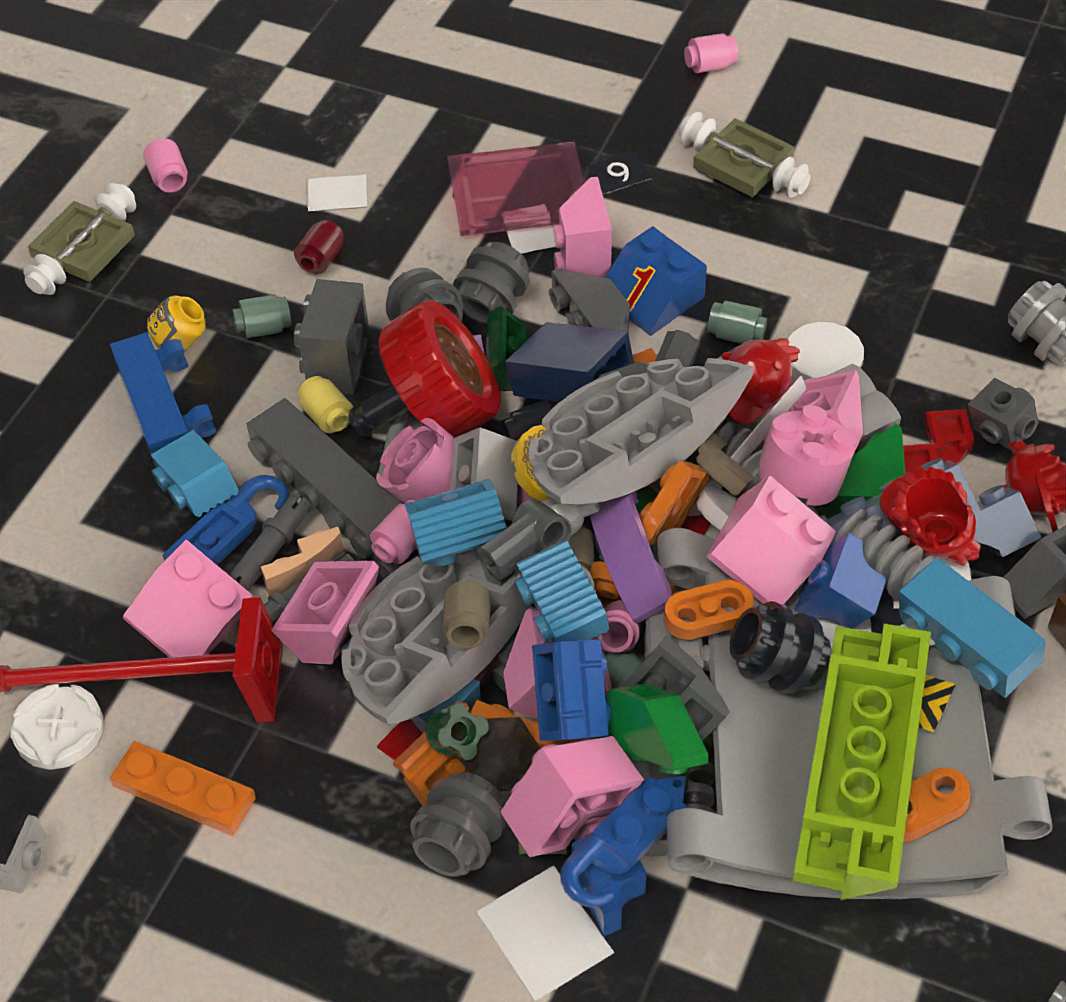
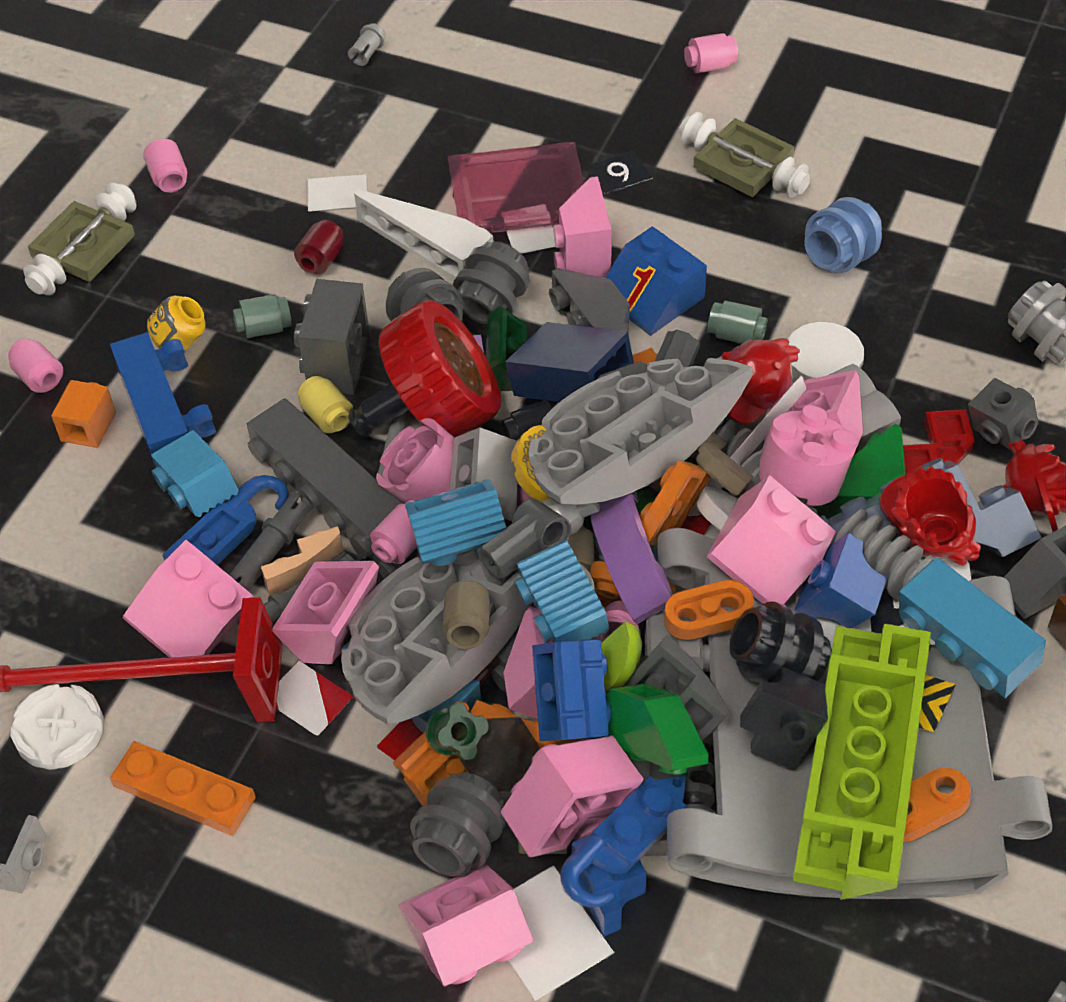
(35, 365): none -> bright pink brick
(84, 413): none -> orange brick
(310, 698): none -> white sticker
(370, 39): none -> light grey pin
(428, 234): none -> white slope
(467, 924): none -> bright pink slope
(622, 655): none -> lime brick
(785, 717): none -> black brick
(843, 235): none -> medium blue piece

